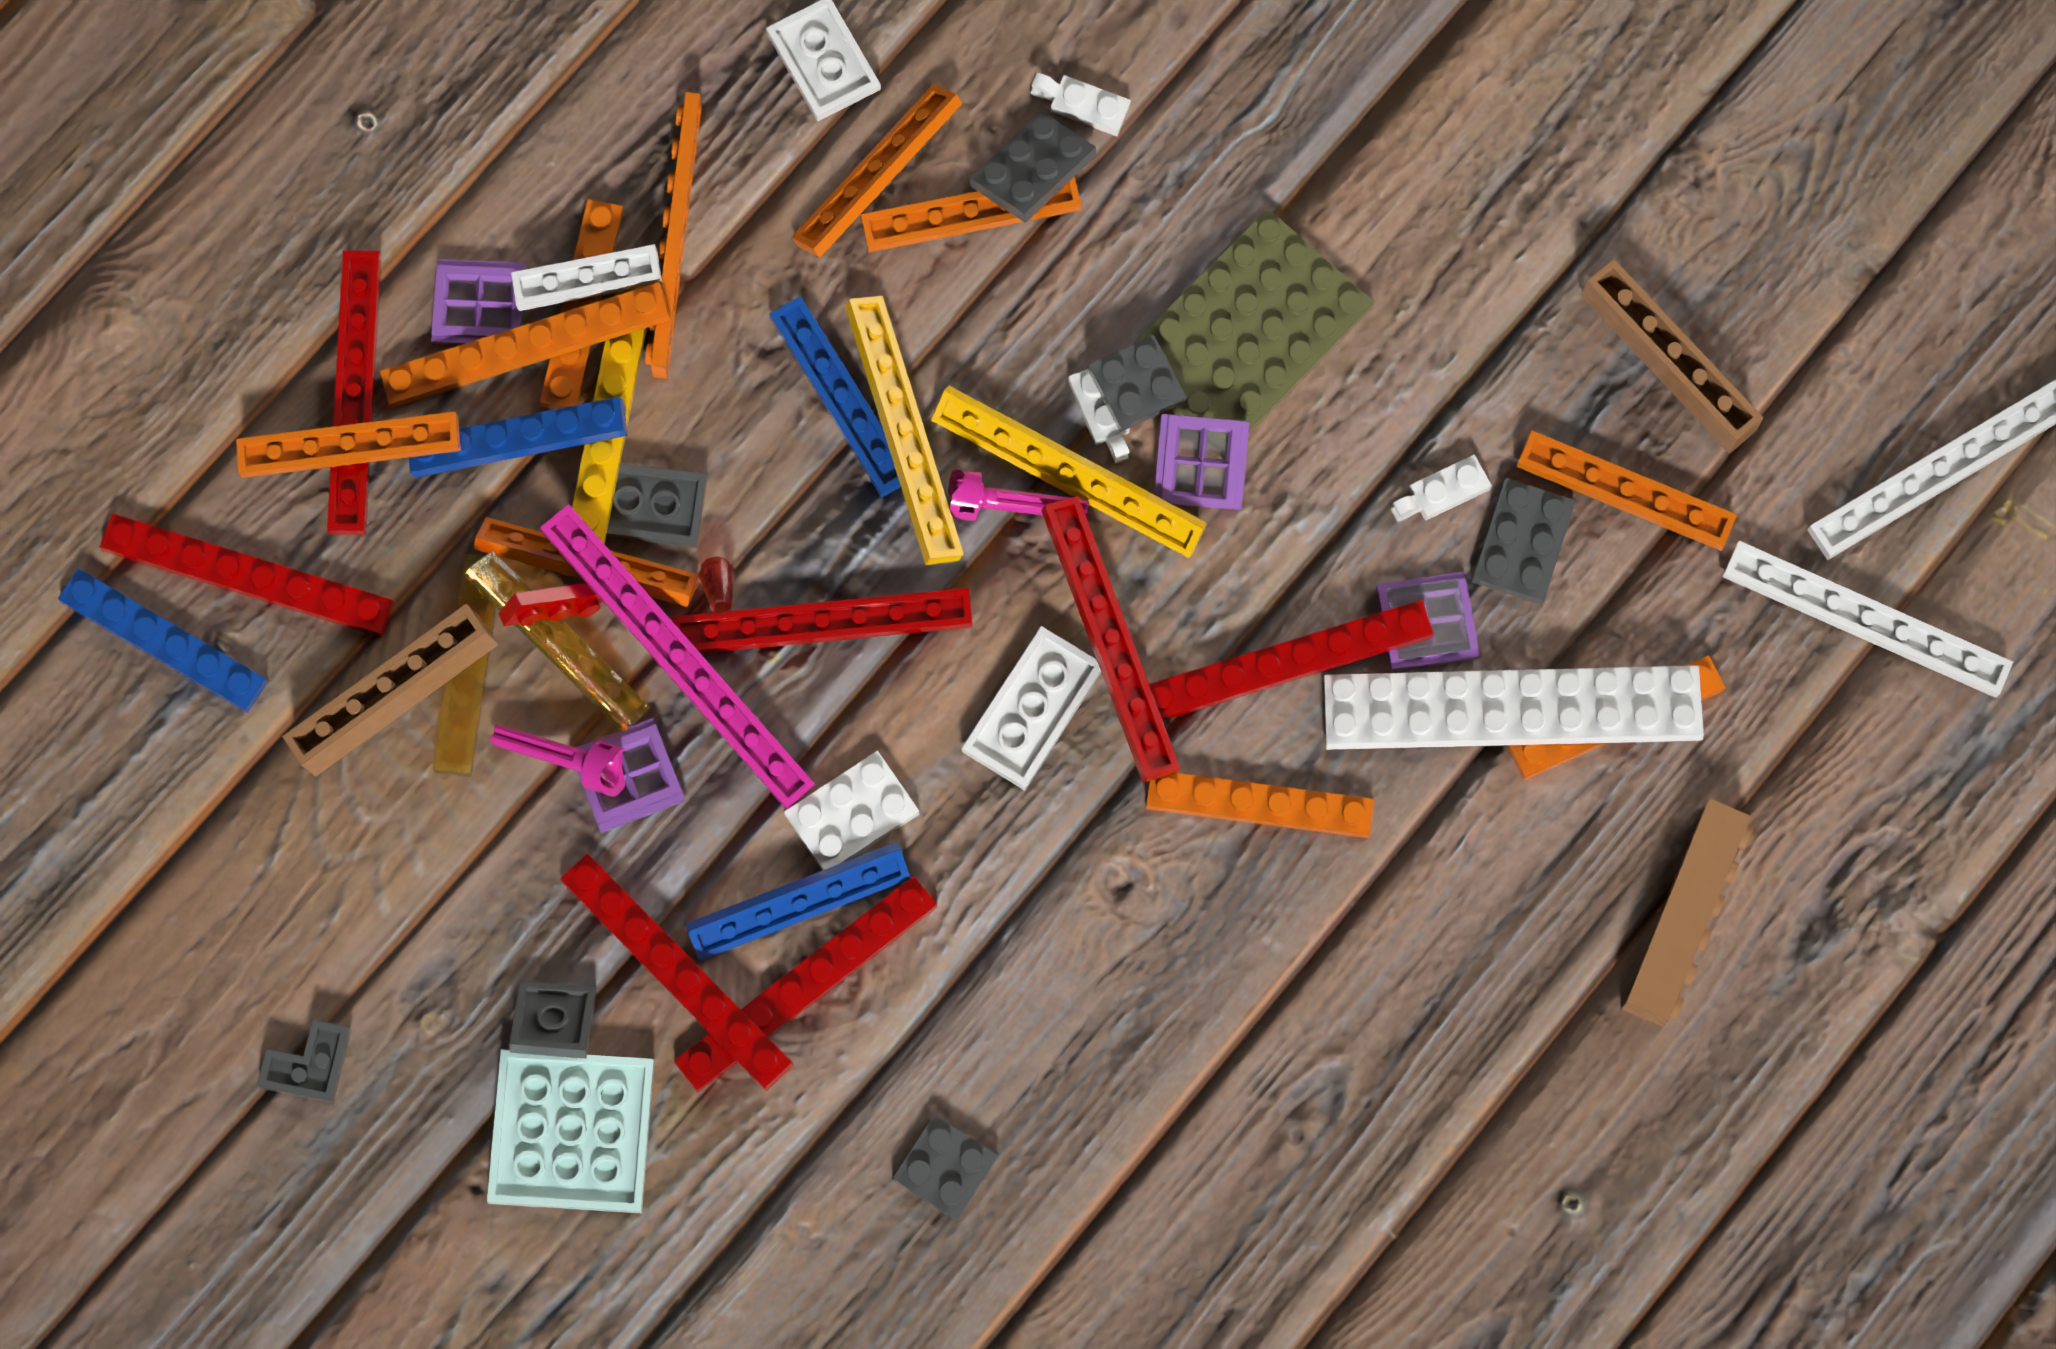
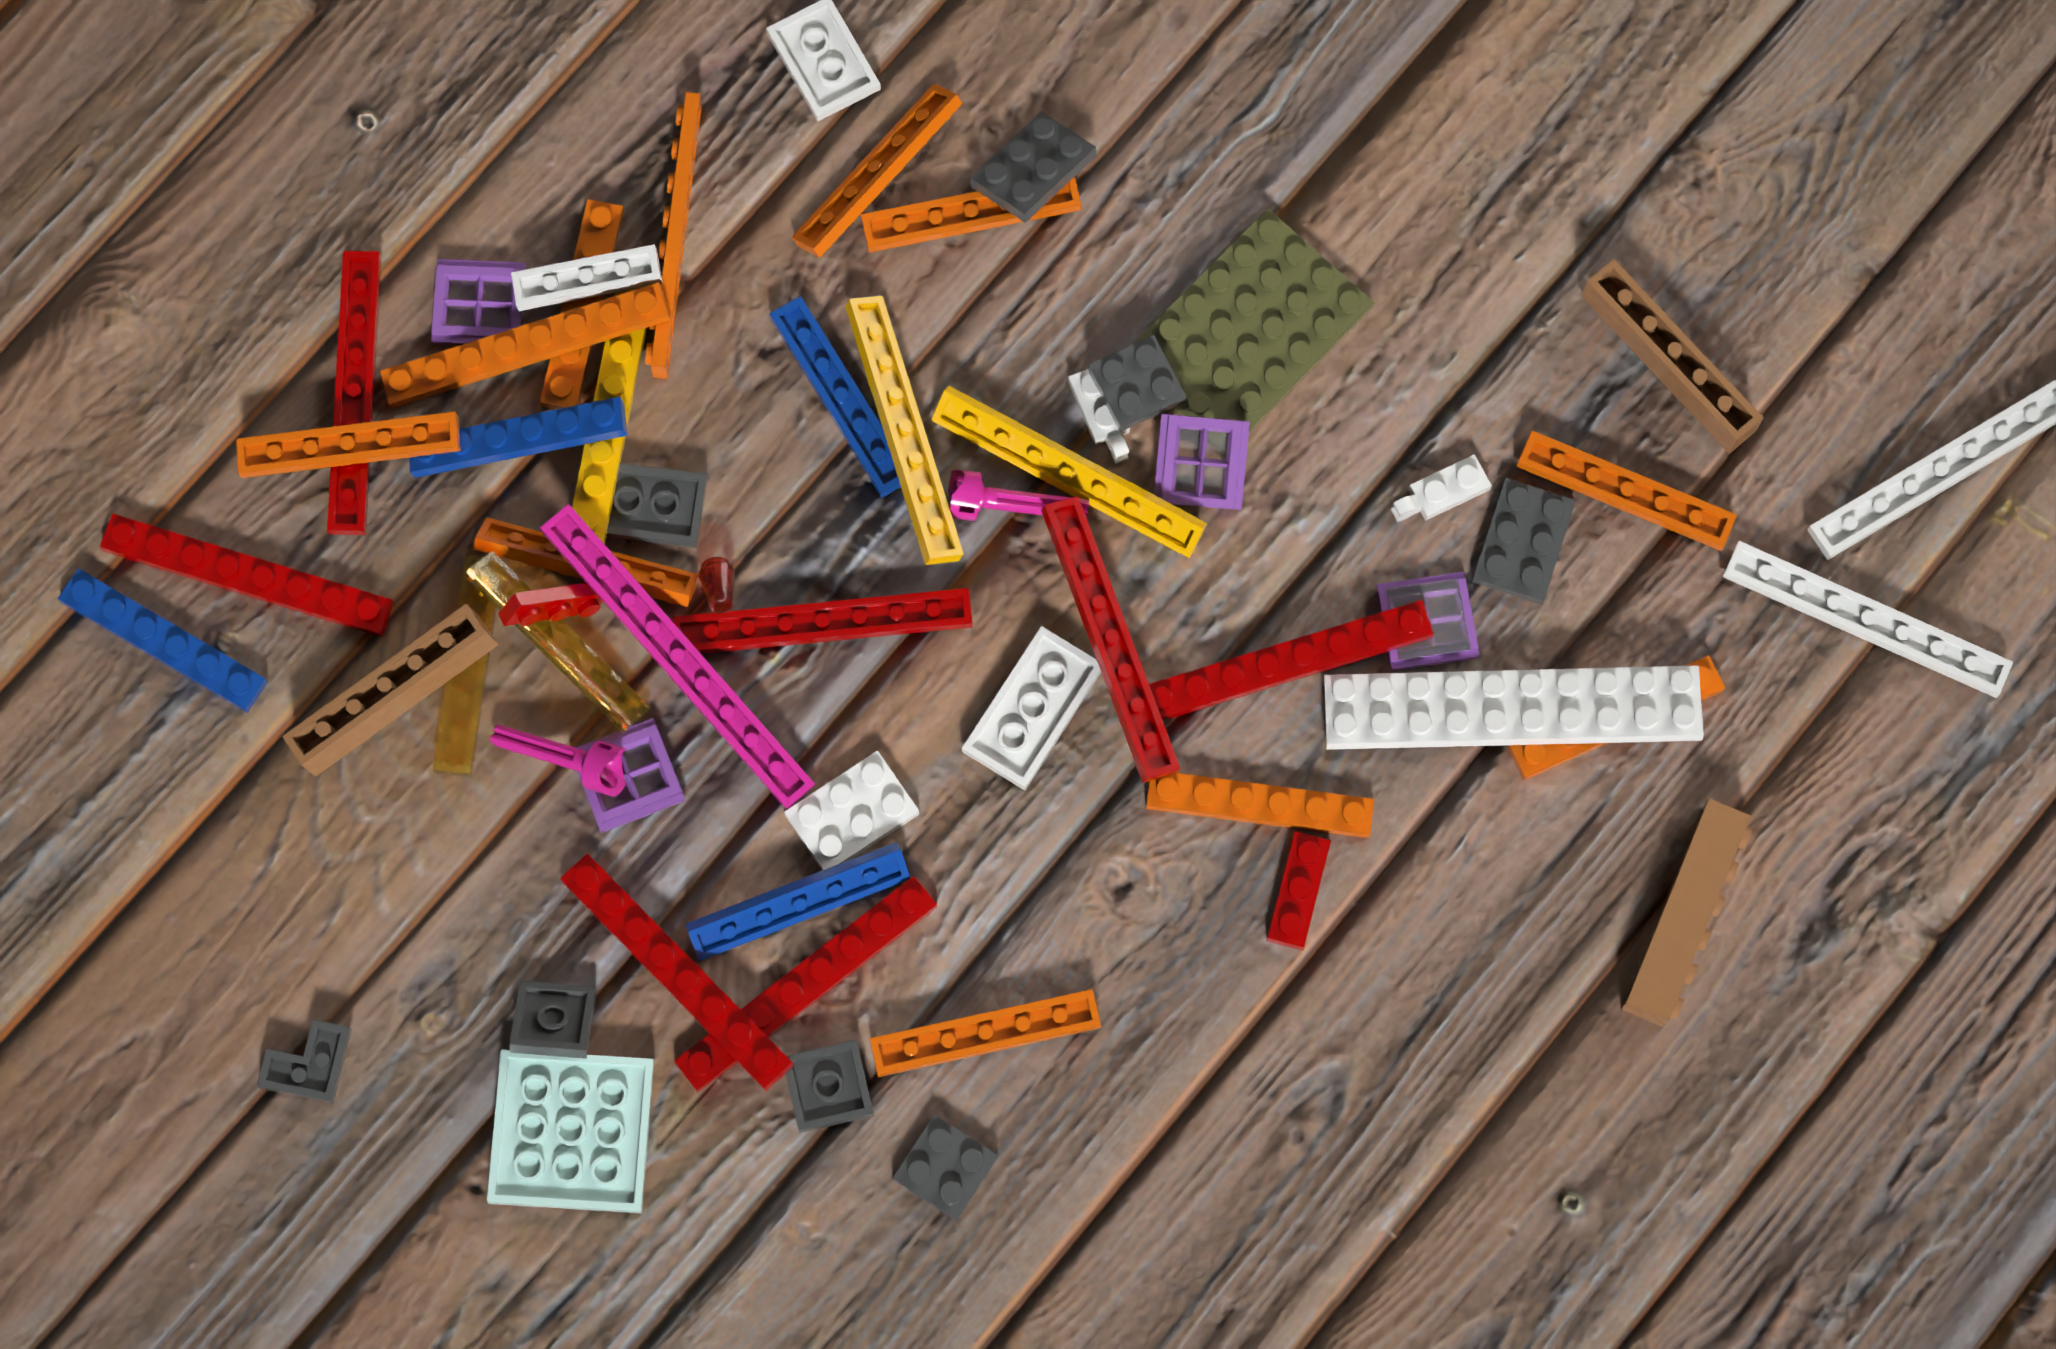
(828, 1086): none -> dark grey plate
(985, 1033): none -> orange plate
(1083, 102): white plate -> none
(1298, 890): none -> red plate

